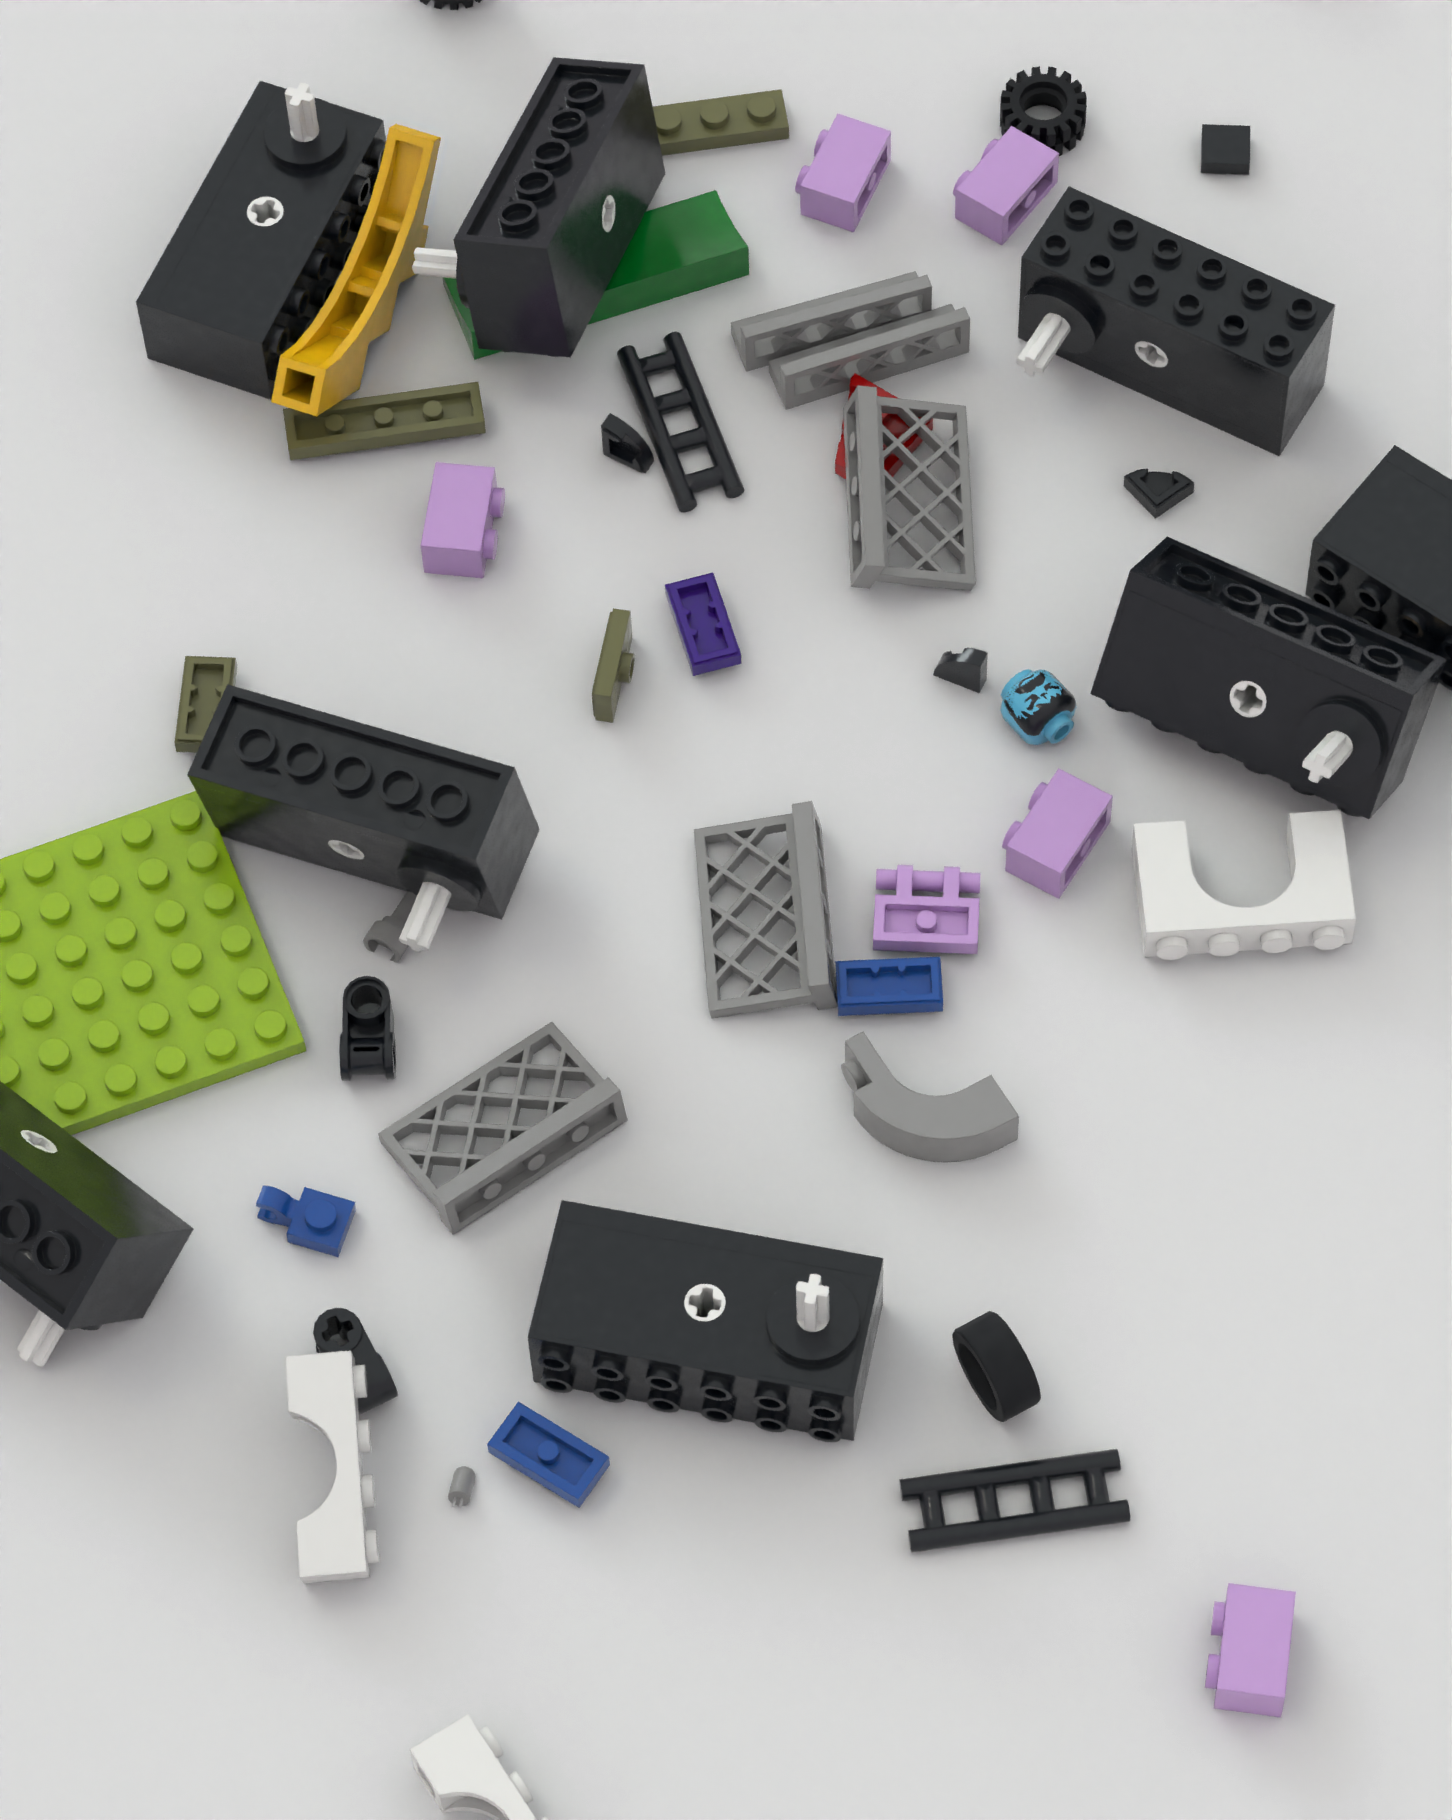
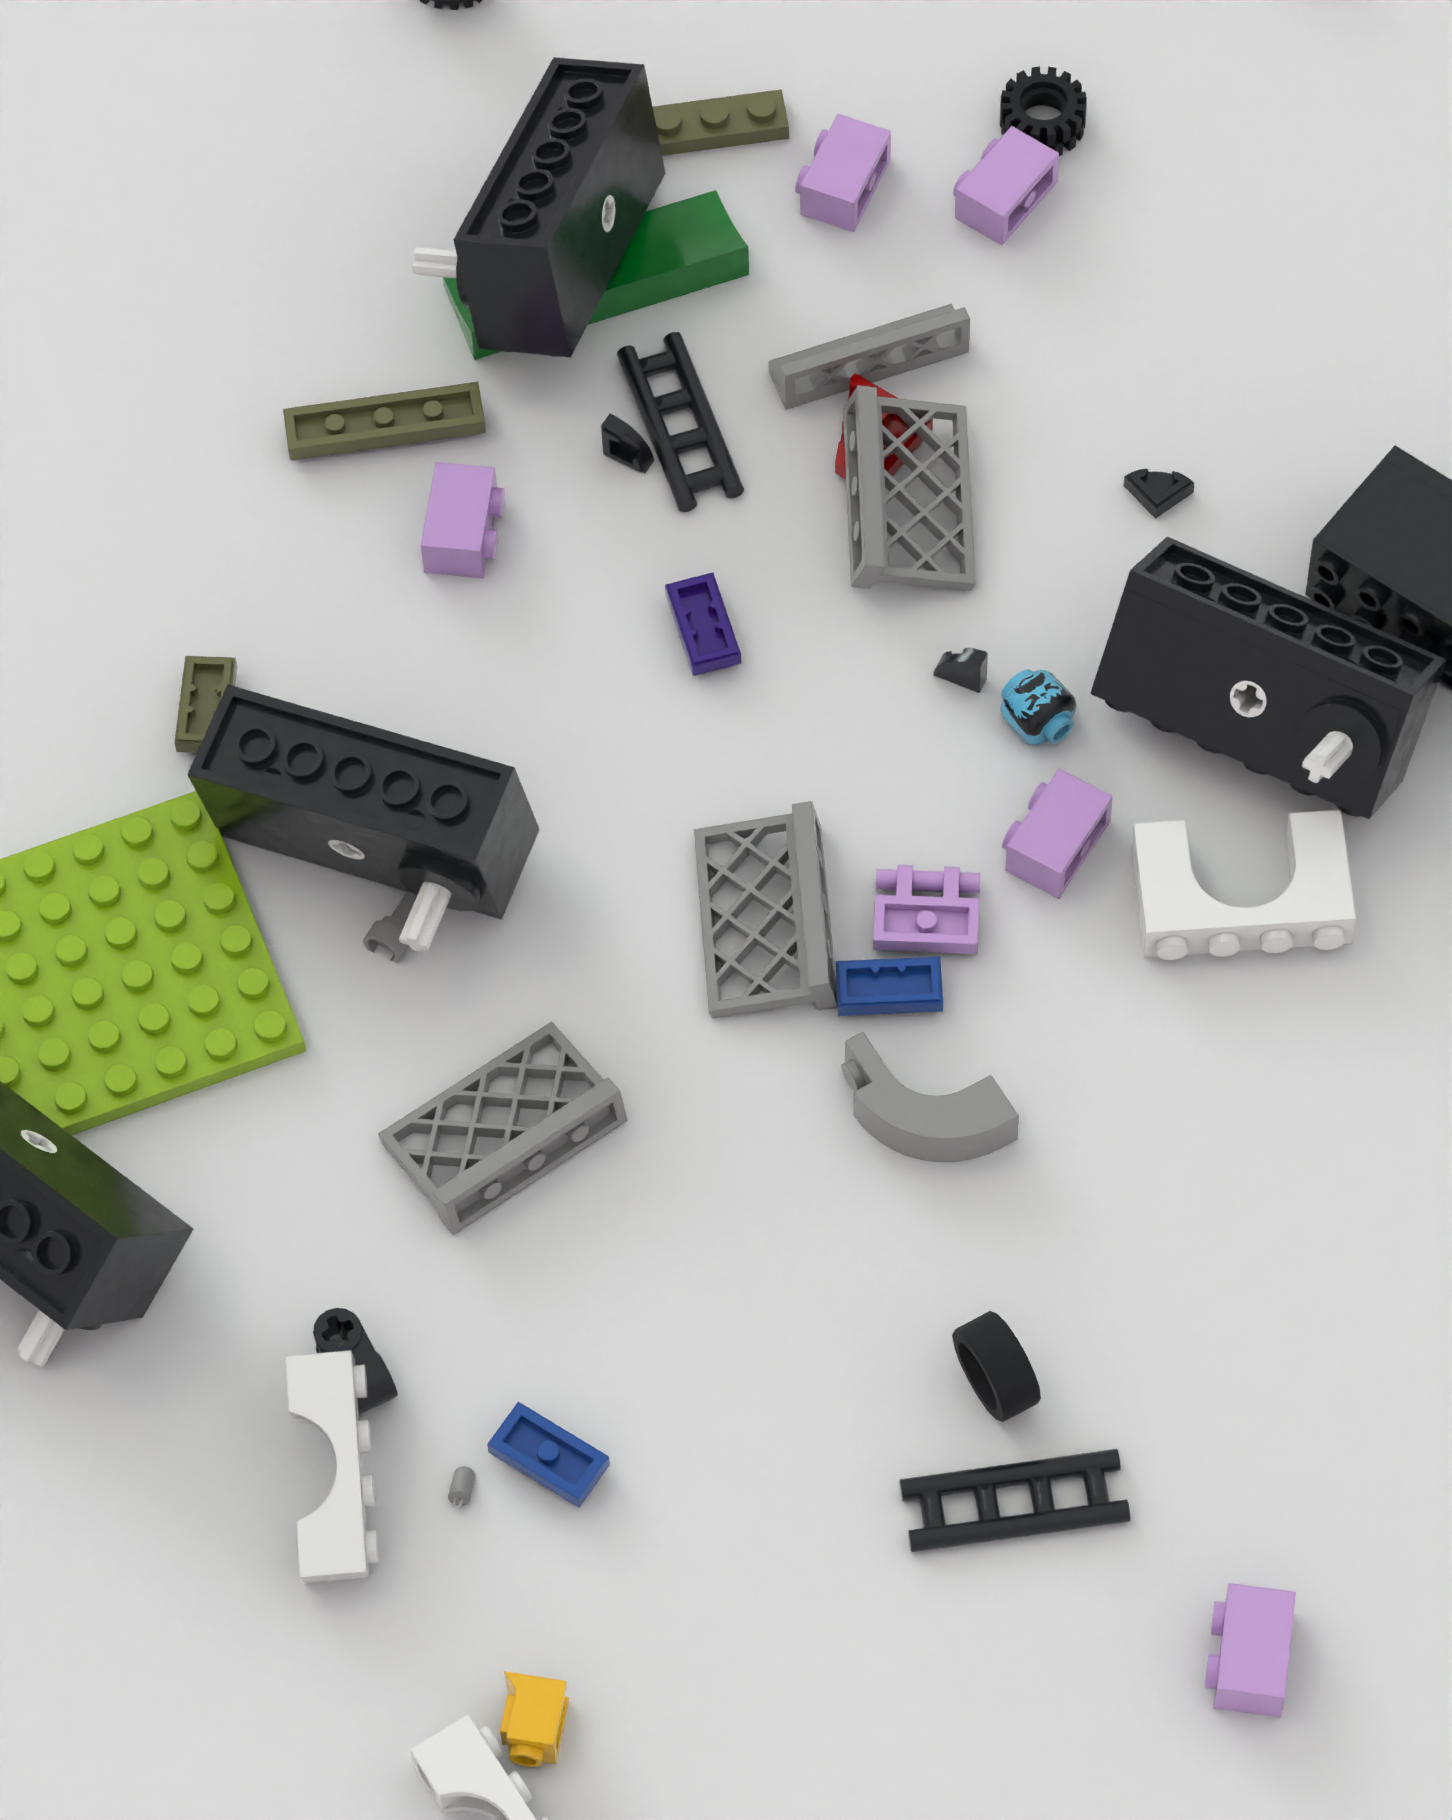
(262, 238): black piece -> none
(314, 1221): blue plate -> none
(332, 352): yellow arch -> none
(369, 1038): black piece -> none
(533, 1718): none -> yellow window
(614, 665): olive plate -> none
(706, 1321): black piece -> none
(829, 318): light grey fence -> none
(1172, 321): black piece -> none
(1225, 149): black tile -> none

